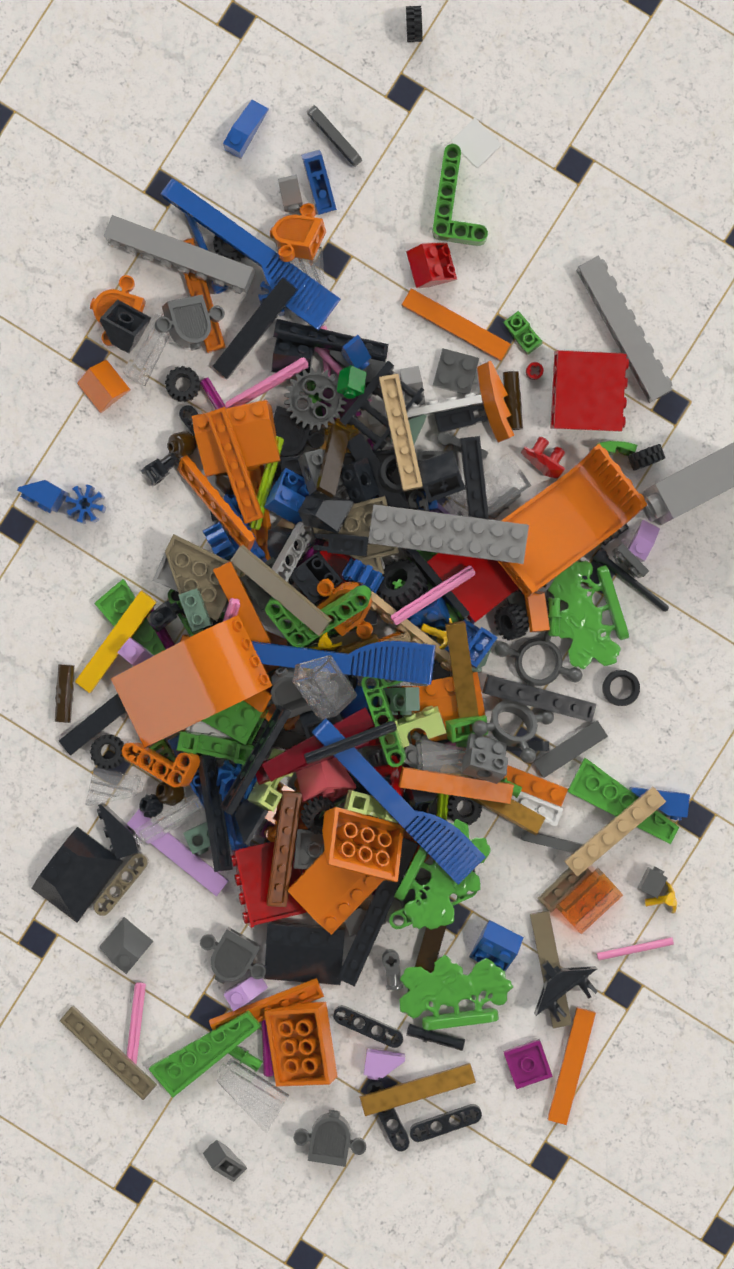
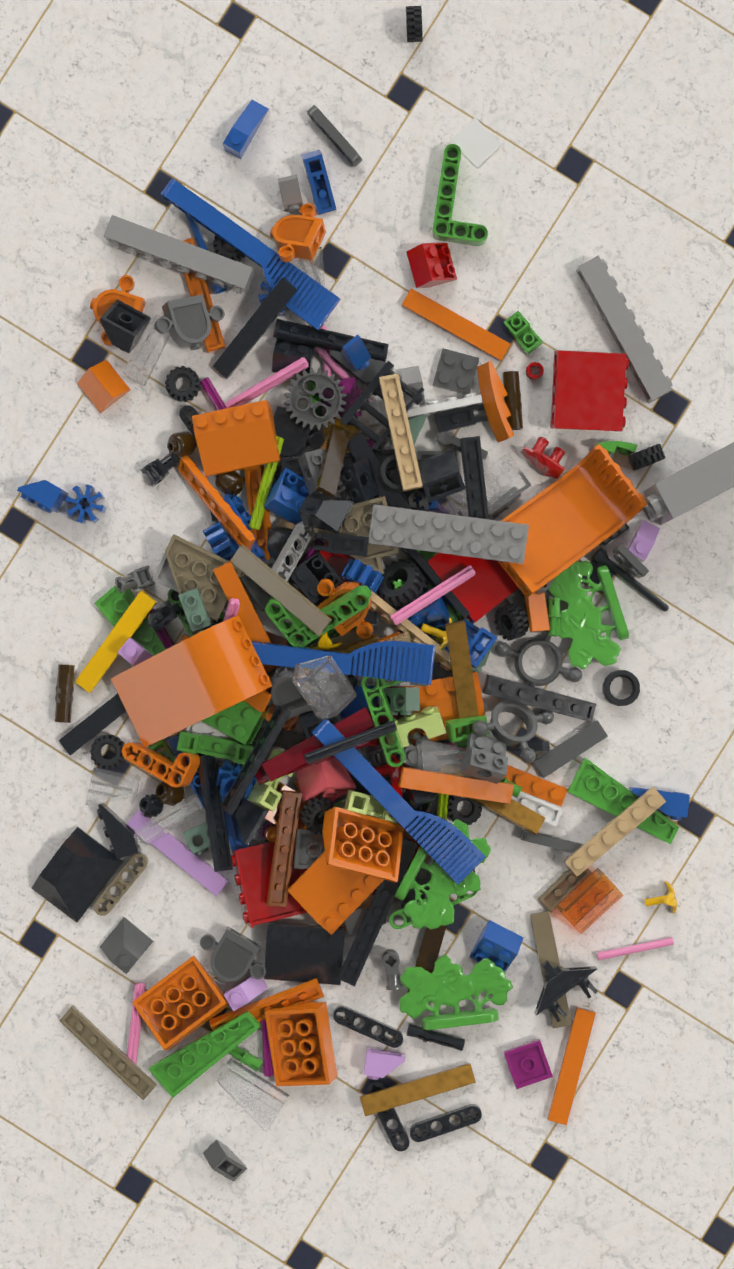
(137, 579): none -> dark grey connector
(180, 1003): none -> orange slope
(234, 465): orange tile -> none
(330, 1140): dark grey piece -> none
(351, 382): green brick -> none
(653, 881): dark grey brick -> none

